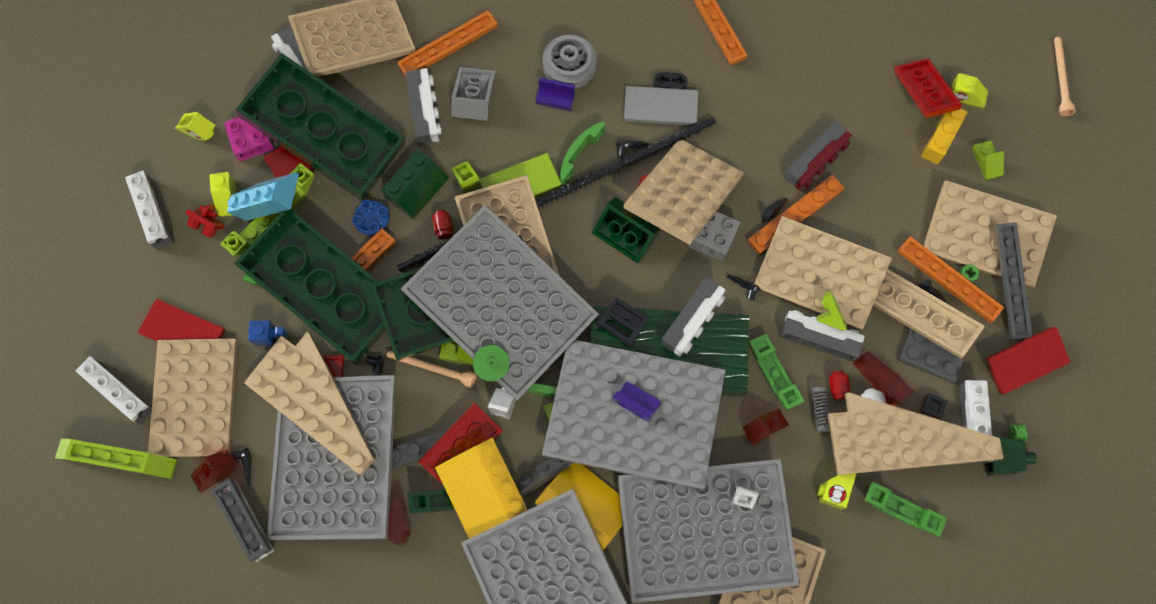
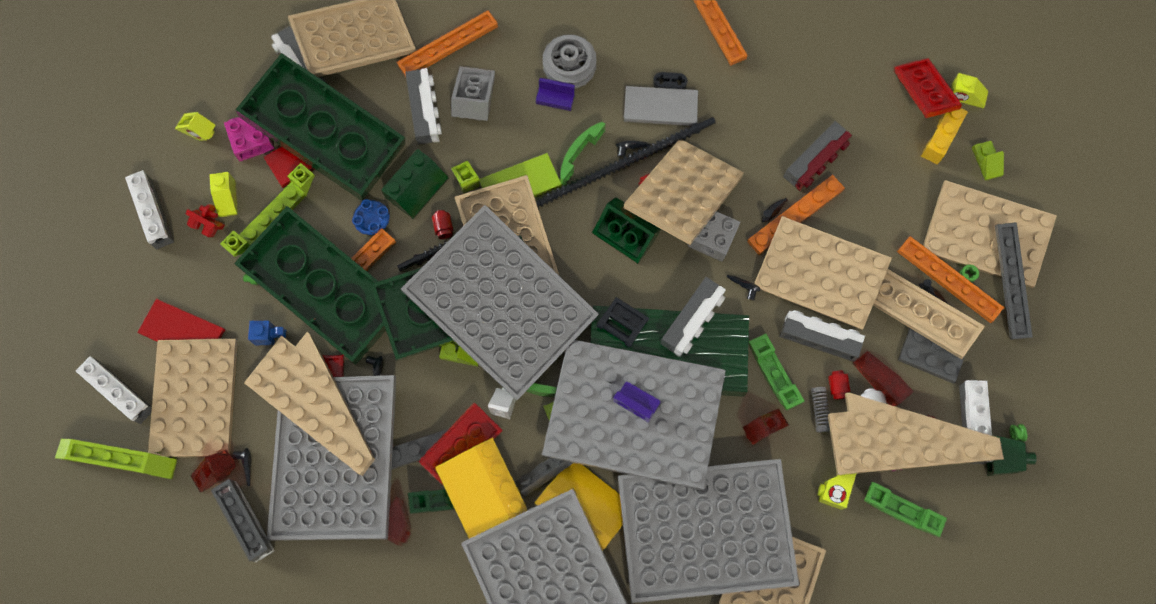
(264, 198): medium azure slope -> none
(467, 378): light nougat piece -> none
(491, 363): bright green piece -> none
(745, 497): white slope -> none
(834, 317): lime slope -> none
(933, 406): black plate -> none
(1028, 360): red tile -> none
(1066, 107): light nougat piece -> none

